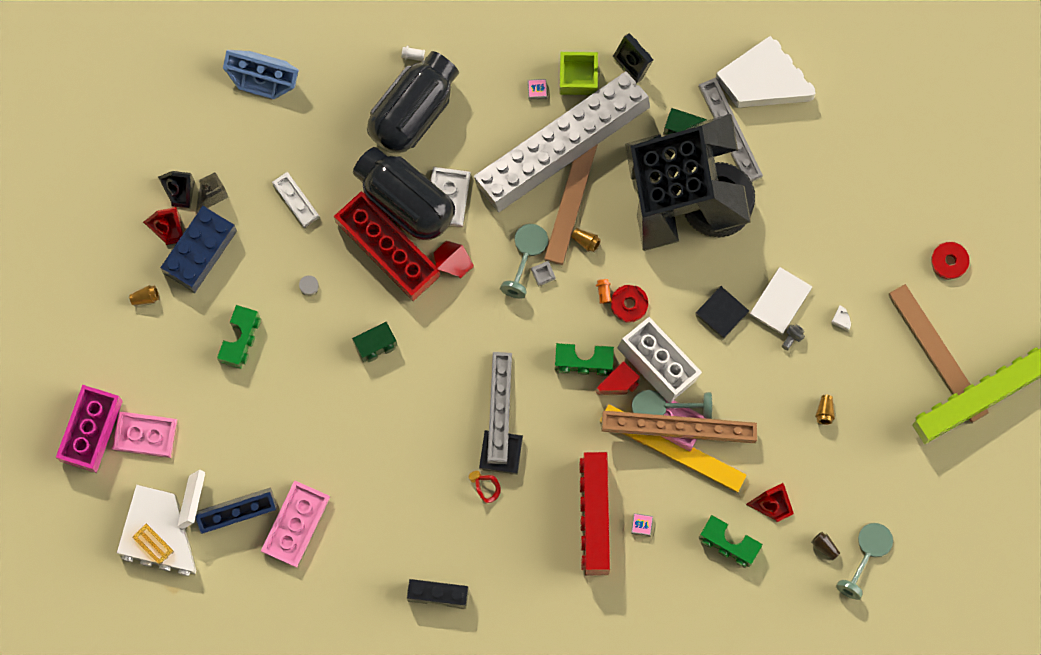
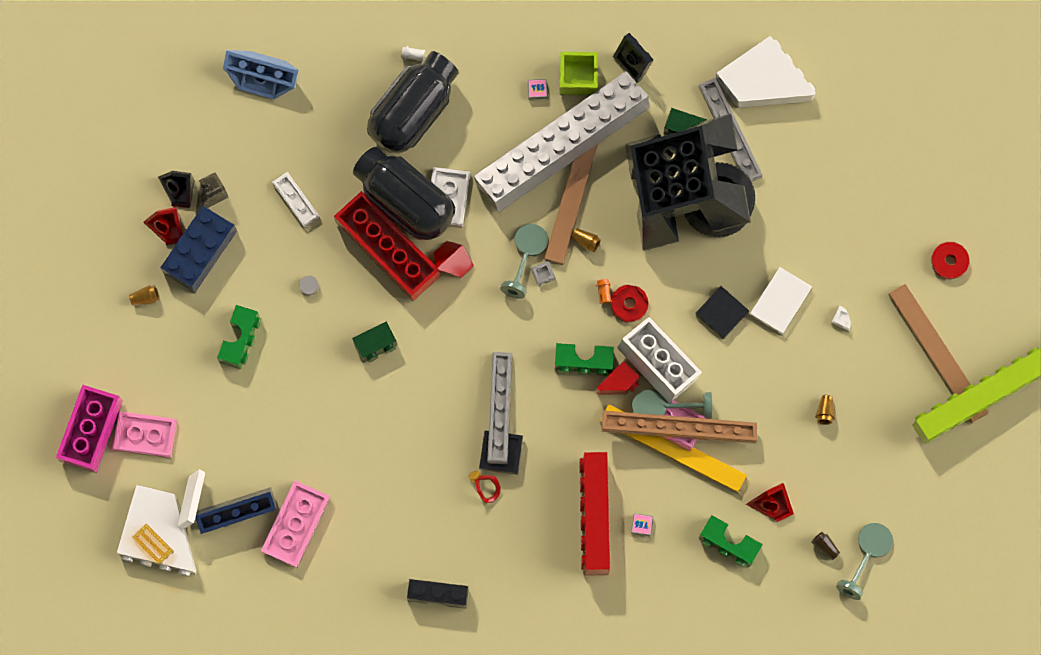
(795, 333): dark grey plate -> none

